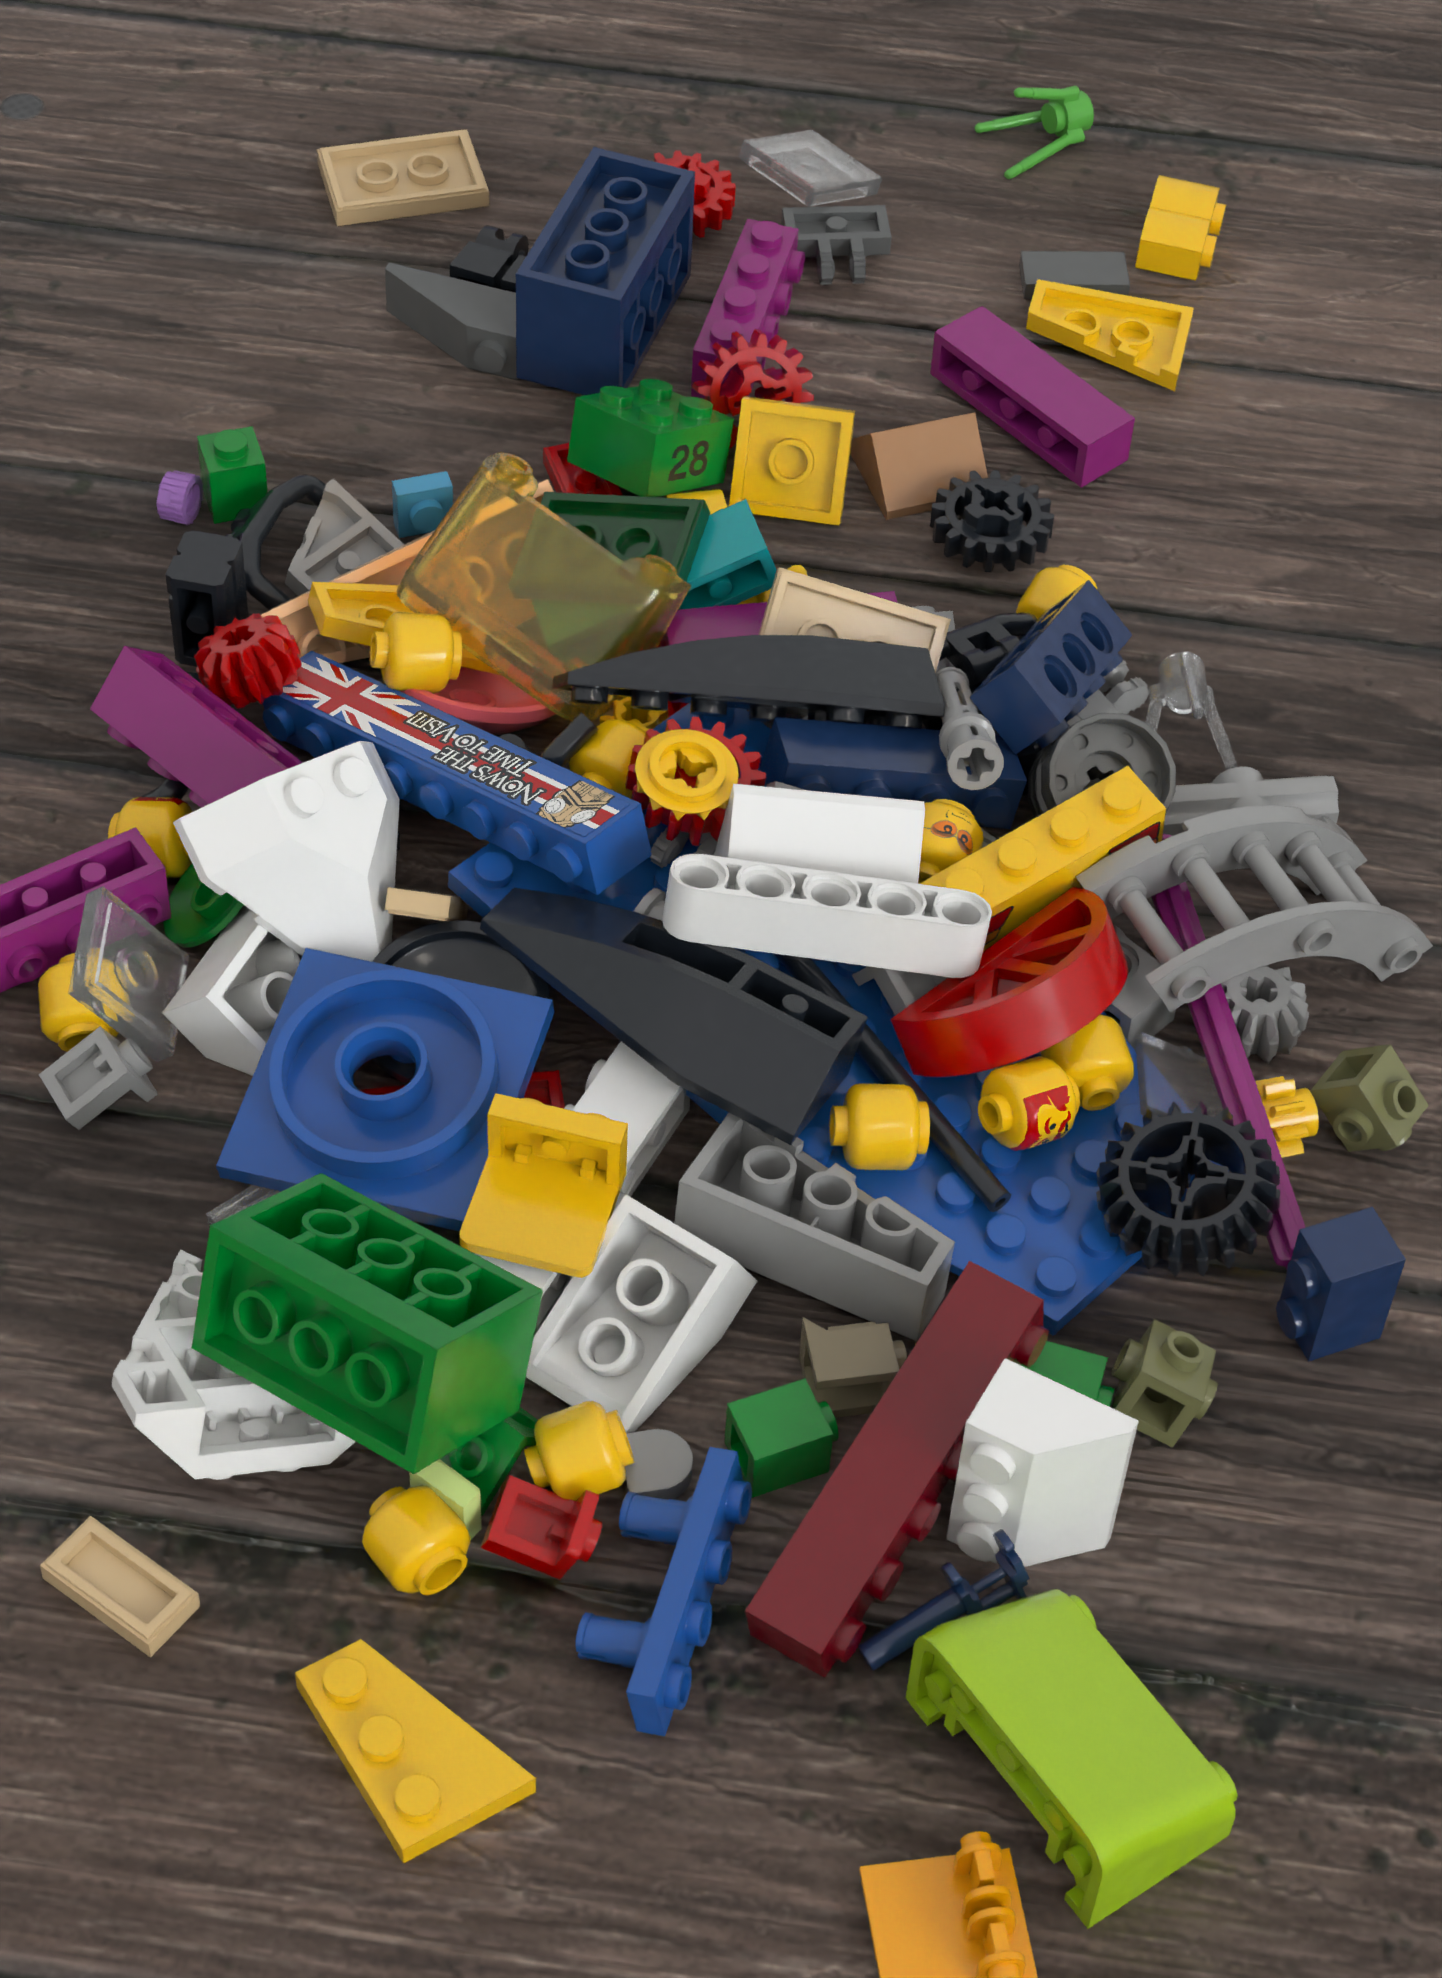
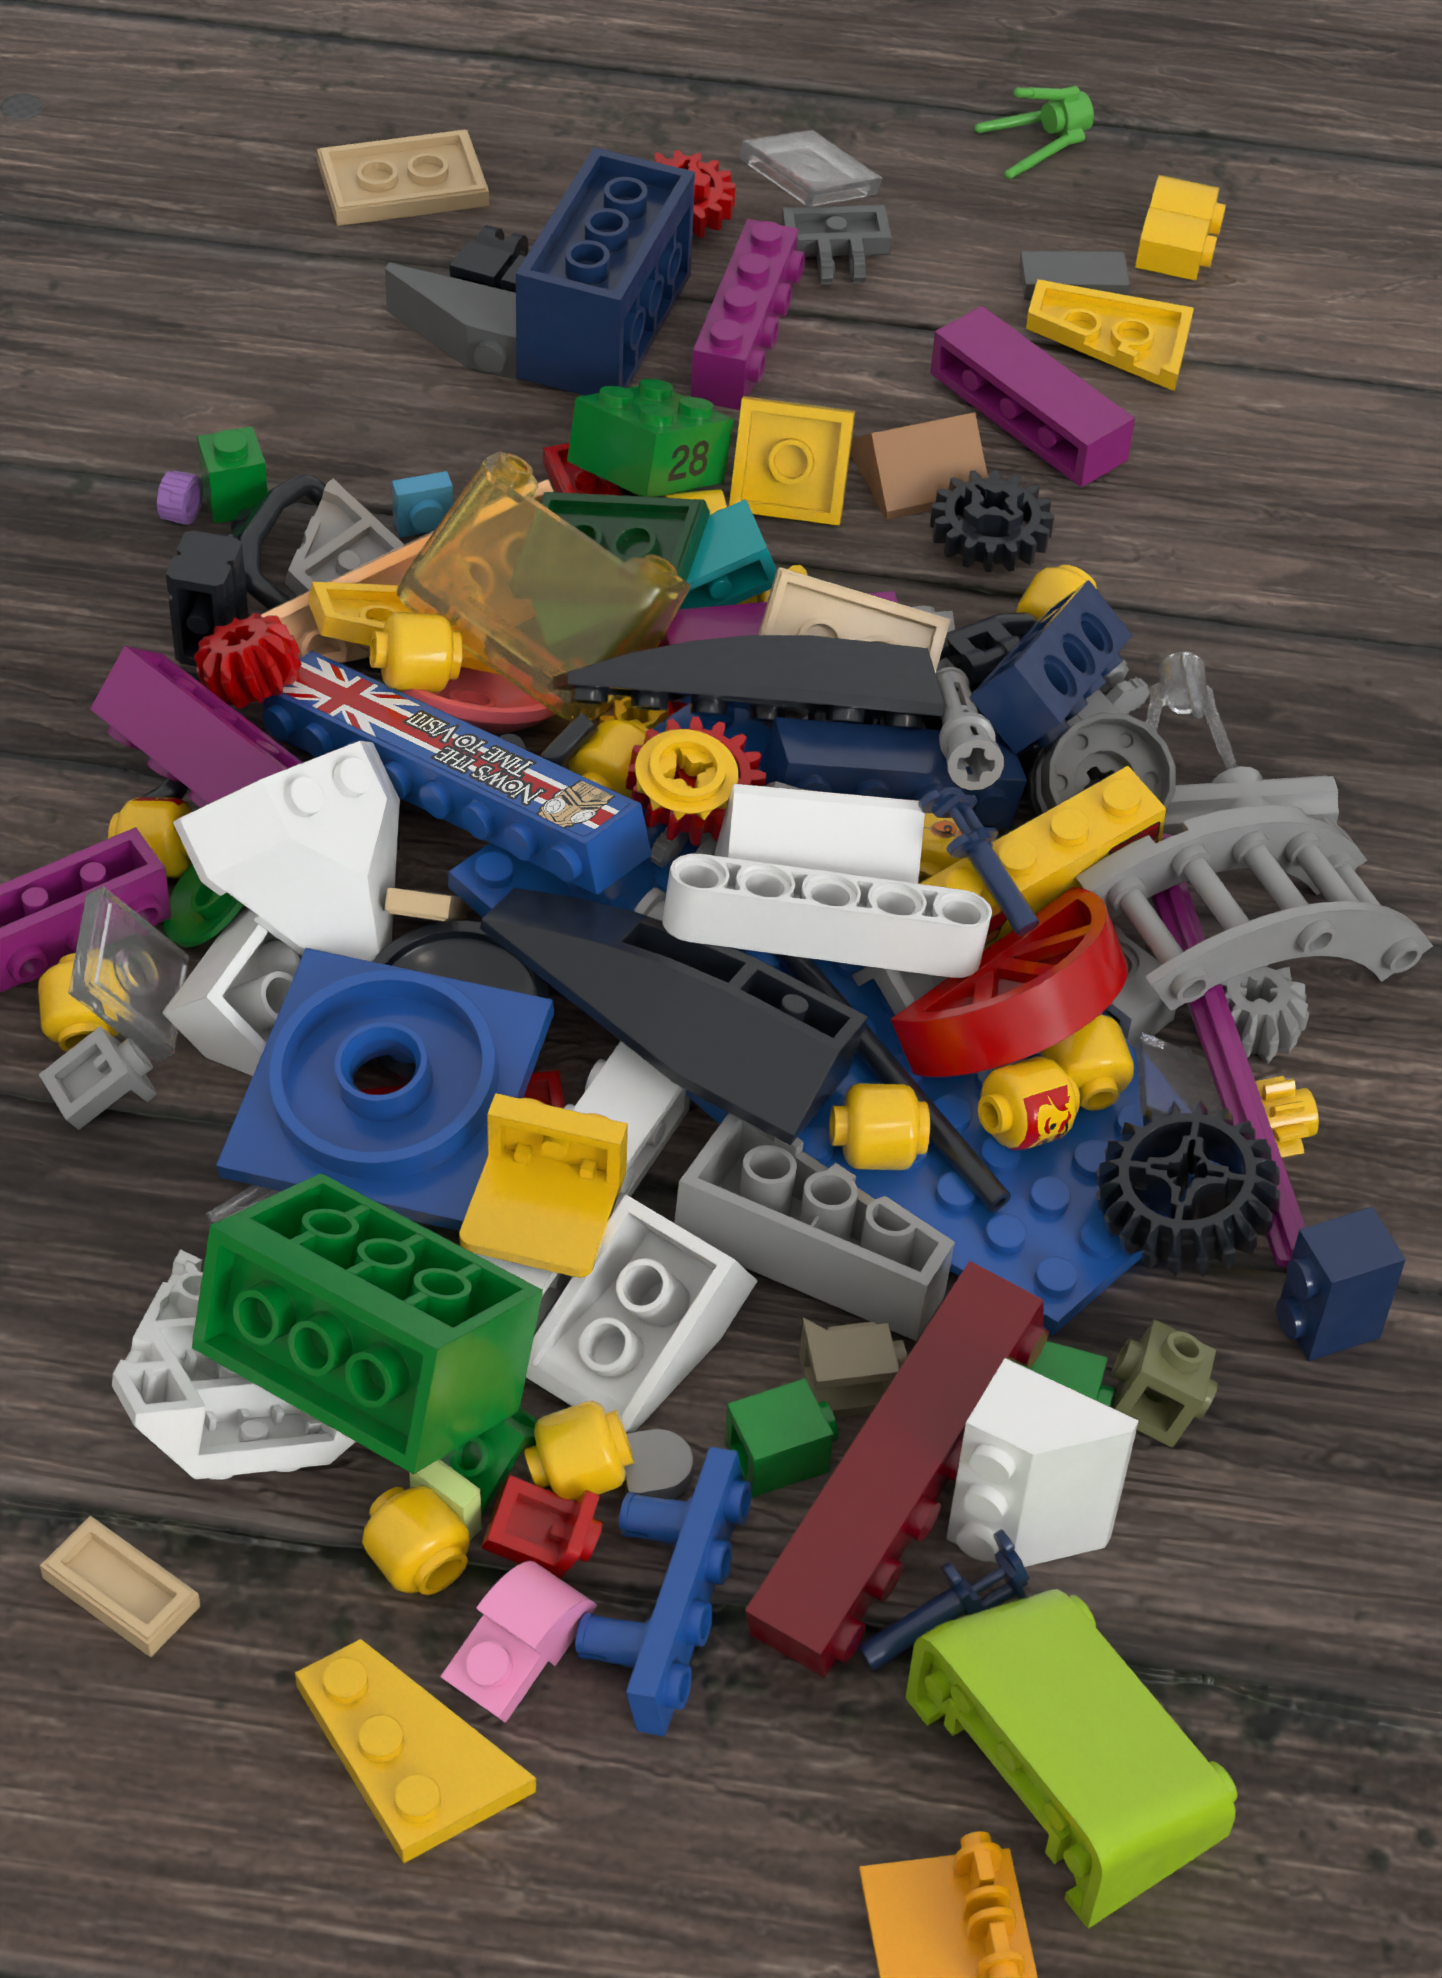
(523, 1626): none -> bright pink brick
(741, 357): red gear -> none
(977, 847): none -> dark blue piece
(1369, 1098): olive brick -> none

